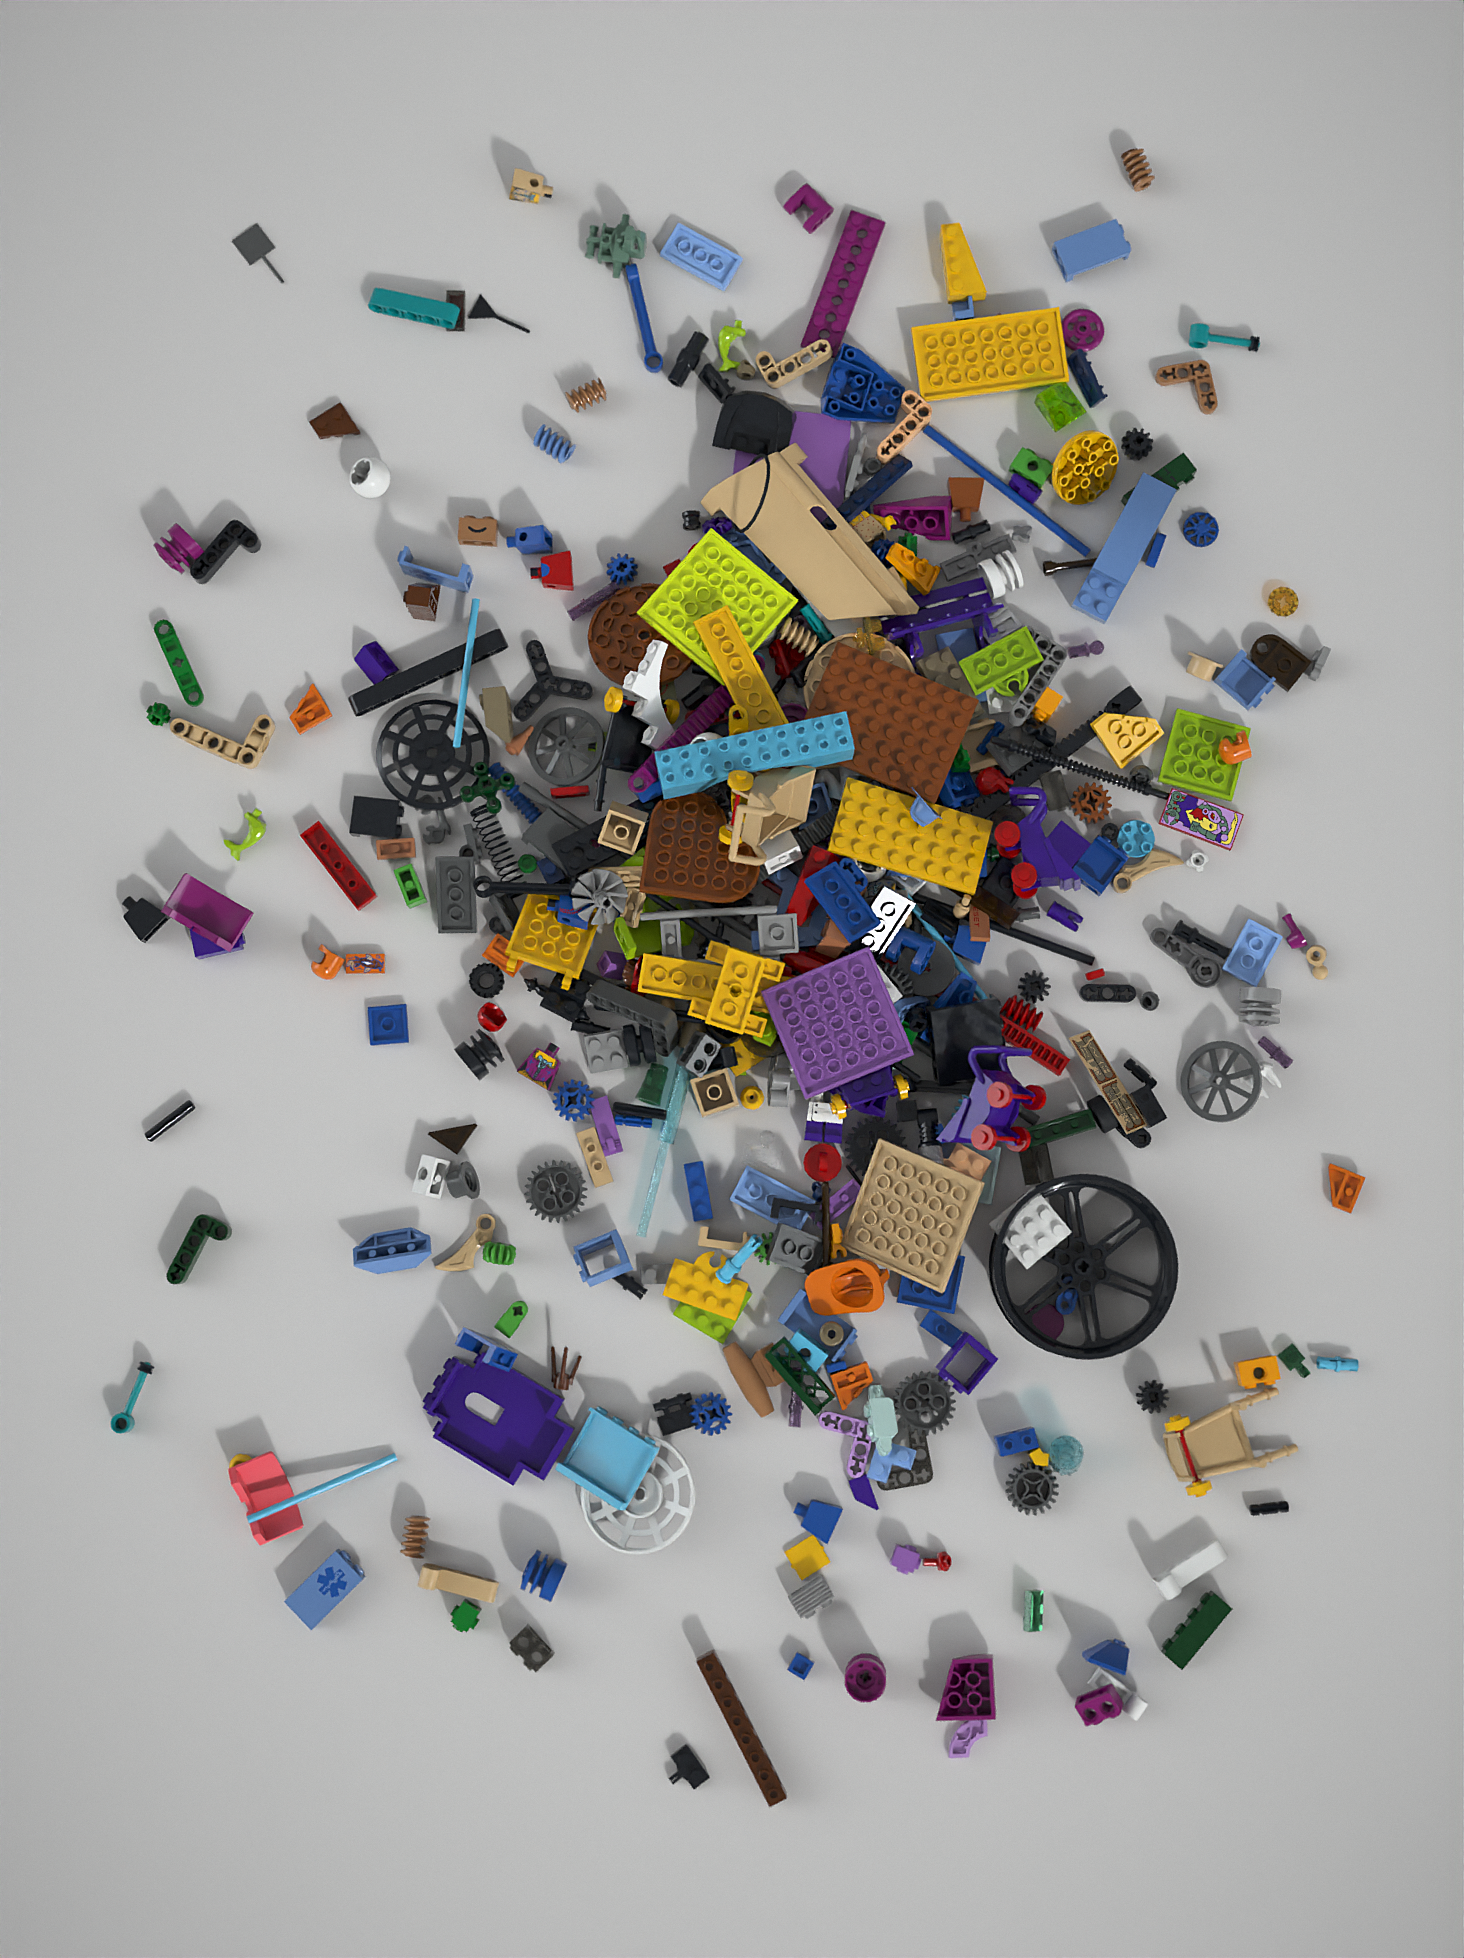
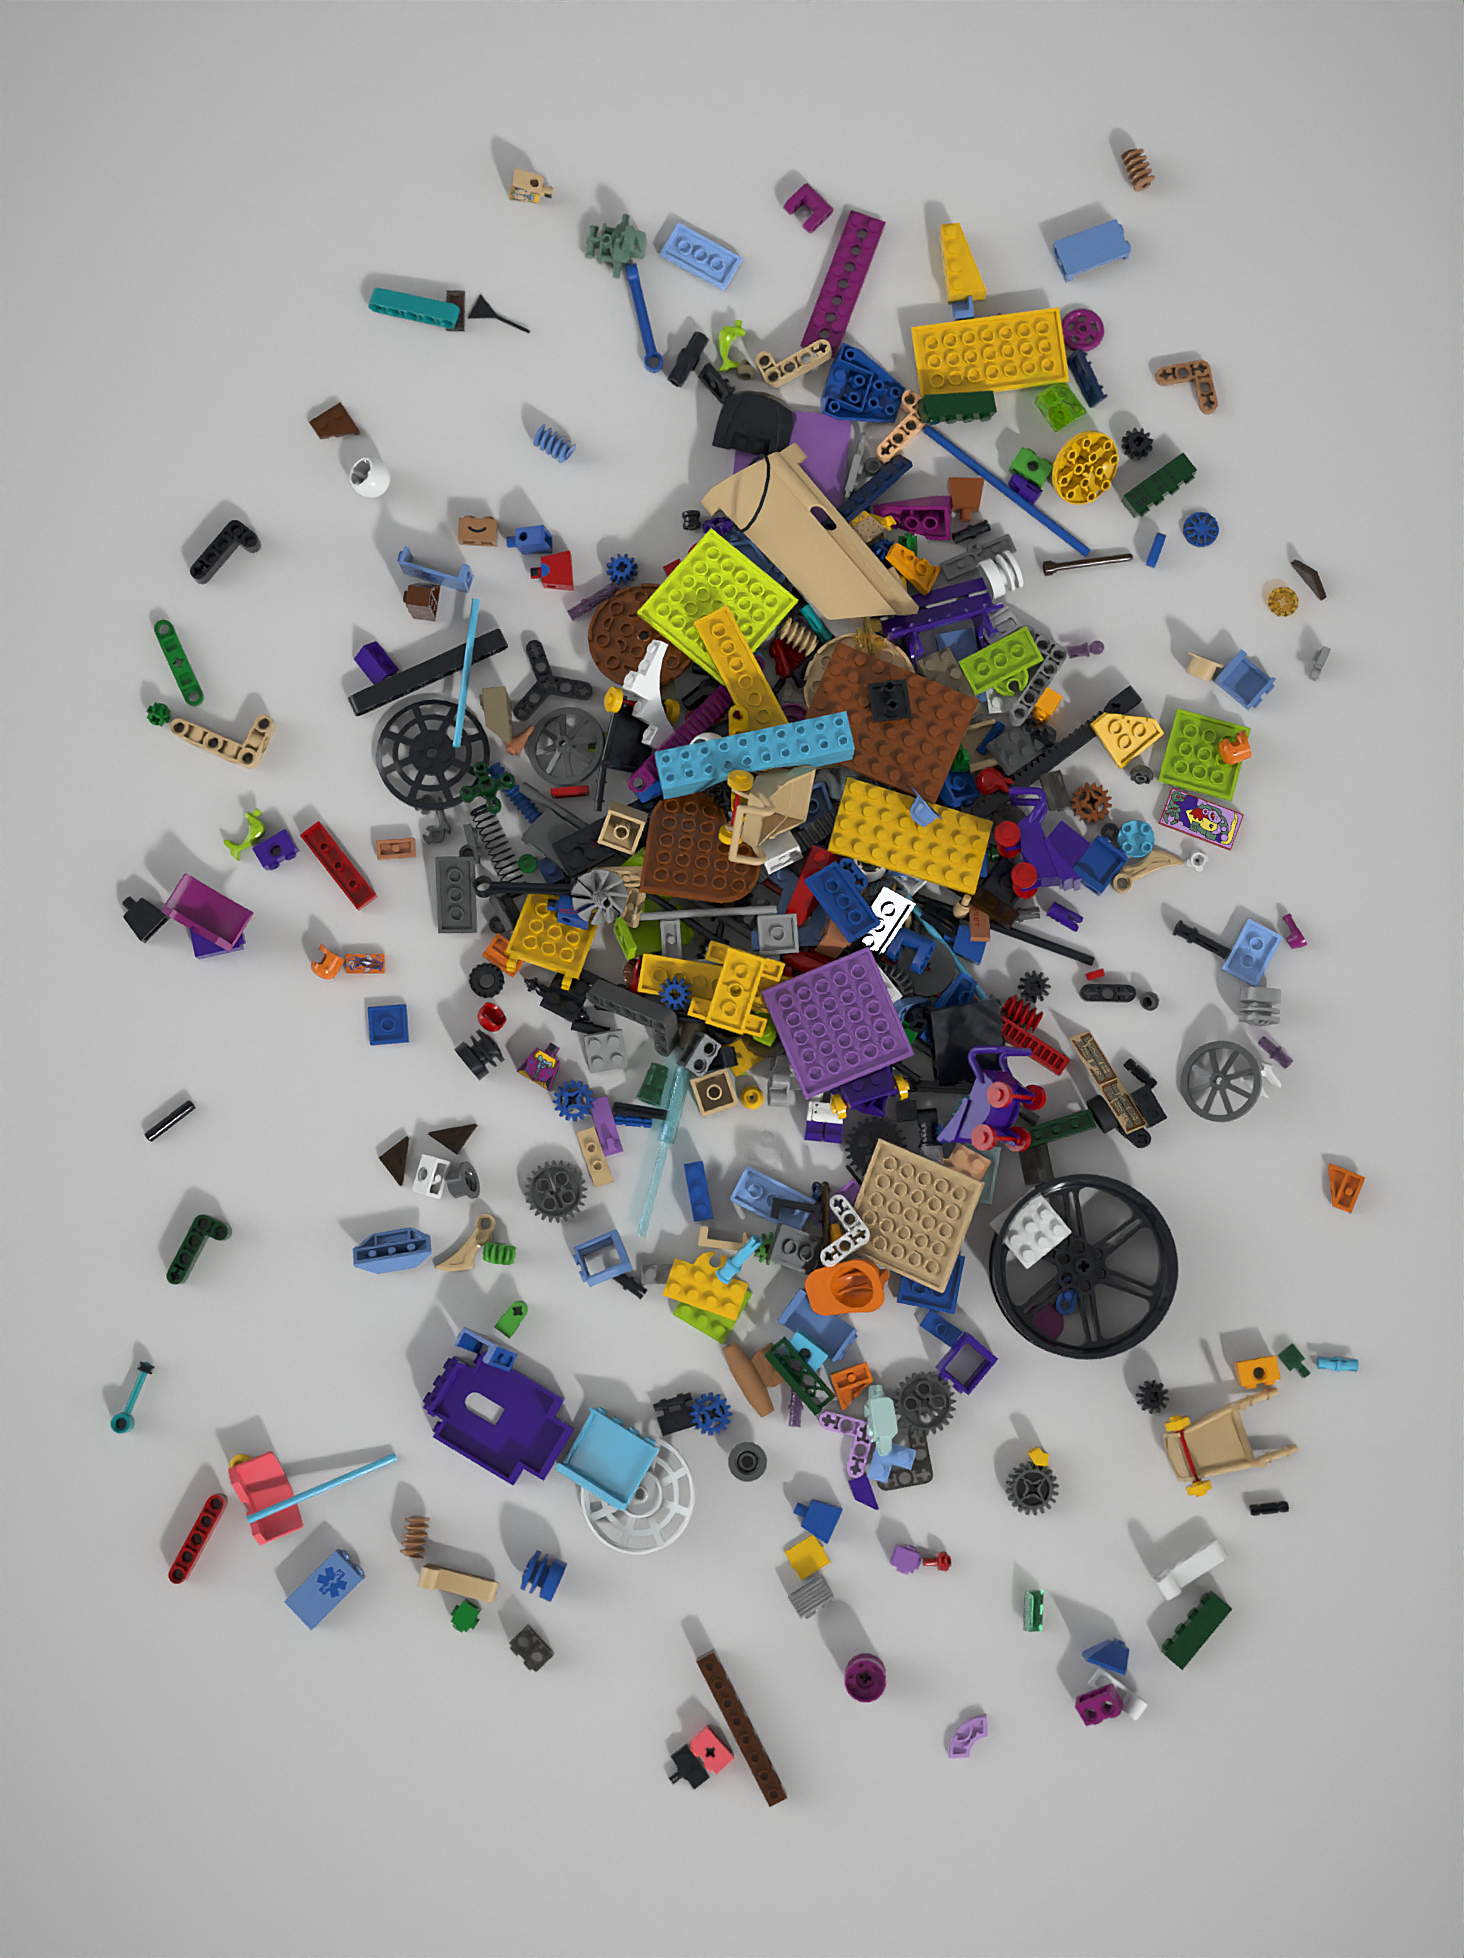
(178, 548): magenta wheel -> none
(191, 1545): none -> red beam
(254, 245): dark grey piece -> none
(264, 850): none -> dark purple brick
(310, 711): orange wing -> none
(376, 817): black panel -> none
(395, 1160): none -> dark brown tile
(410, 886): bright green brick -> none
(562, 1379): reddish brown plant -> none
(586, 395): medium nougat piece -> none
(612, 965): medium lavender panel -> none
(637, 1044): black wheel -> none
(670, 997): none -> blue gear
(708, 1738): none -> coral brick
(747, 1461): none -> dark grey piece
(800, 1666): blue plate -> none
(822, 1162): red tile -> none
(839, 1333): dark tan piece -> none
(839, 1365): blue tile -> none
(852, 1230): none -> white beam
(889, 701): none -> black plate
(957, 407): none -> dark green brick
(969, 1690): magenta wedge -> none
(1013, 746): black hose -> none
(1016, 1441): blue brick -> none
(1022, 533): light grey piece -> none
(1065, 1446): clear light blue gear -> none
(1124, 548): medium blue slope -> none
(1190, 960): flat silver beam -> none
(1200, 336): teal piece -> none
(1279, 661): dark brown plate -> none
(1310, 577): none -> dark brown tile
(1319, 971): tan plate -> none

